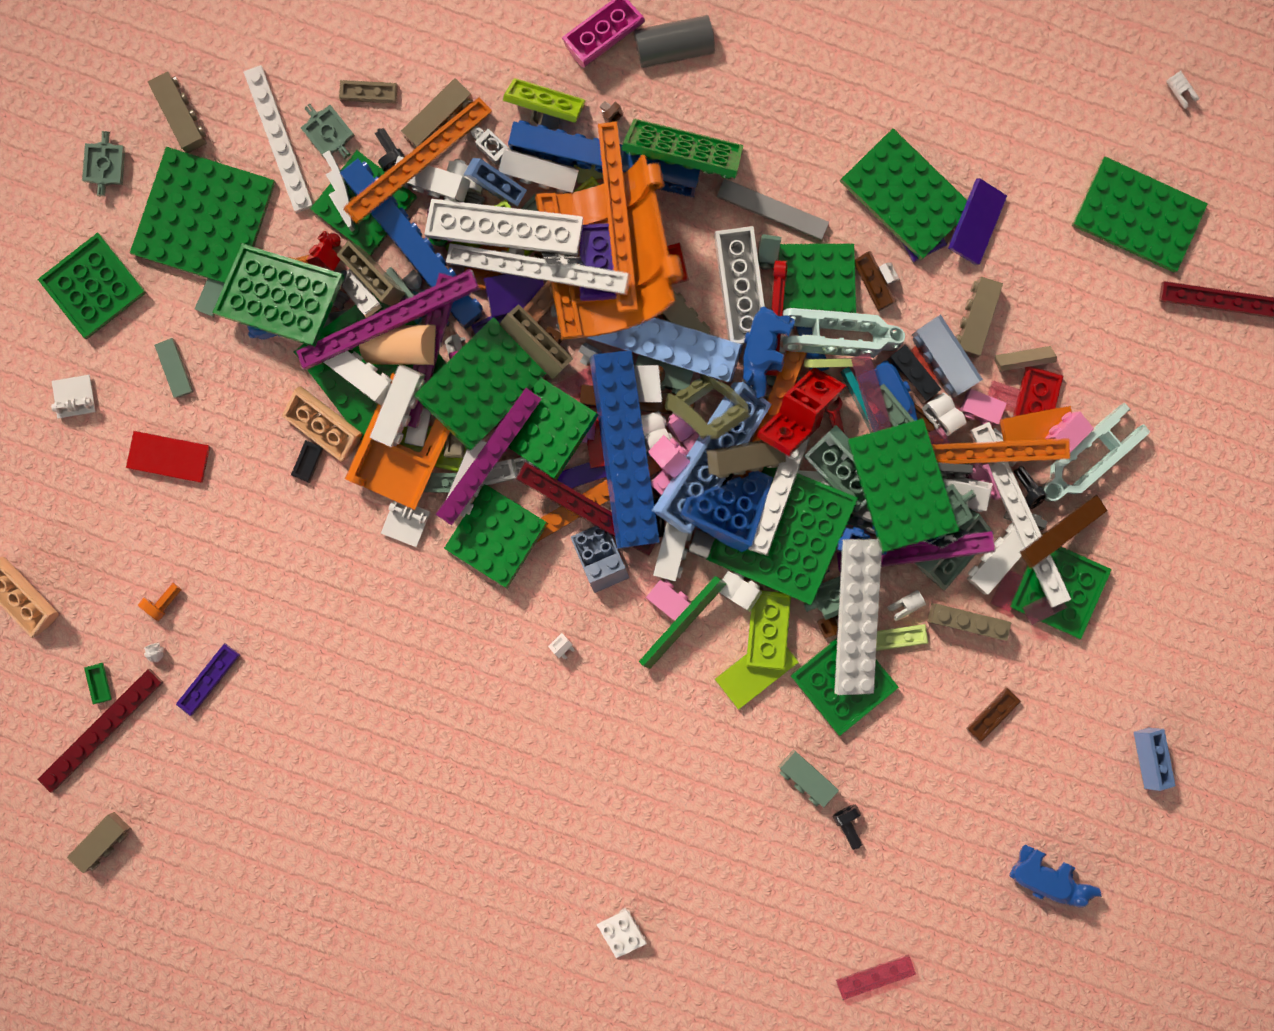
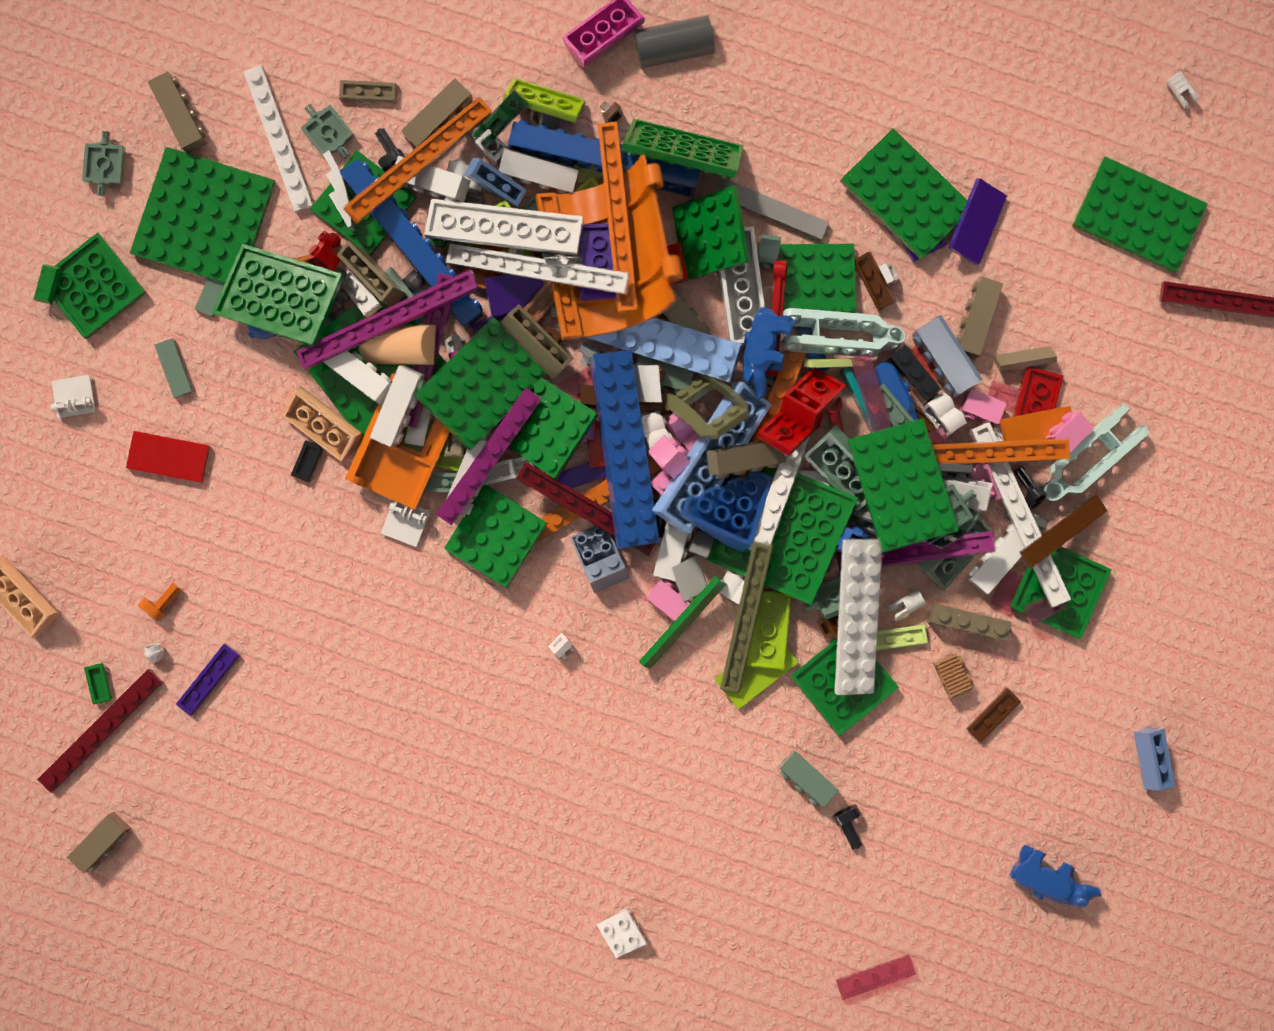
(47, 284): none -> green tile
(501, 117): none -> dark green plate
(689, 578): none -> white sticker
(711, 232): none -> green plate
(746, 616): none -> olive tile
(953, 675): none -> medium nougat brick

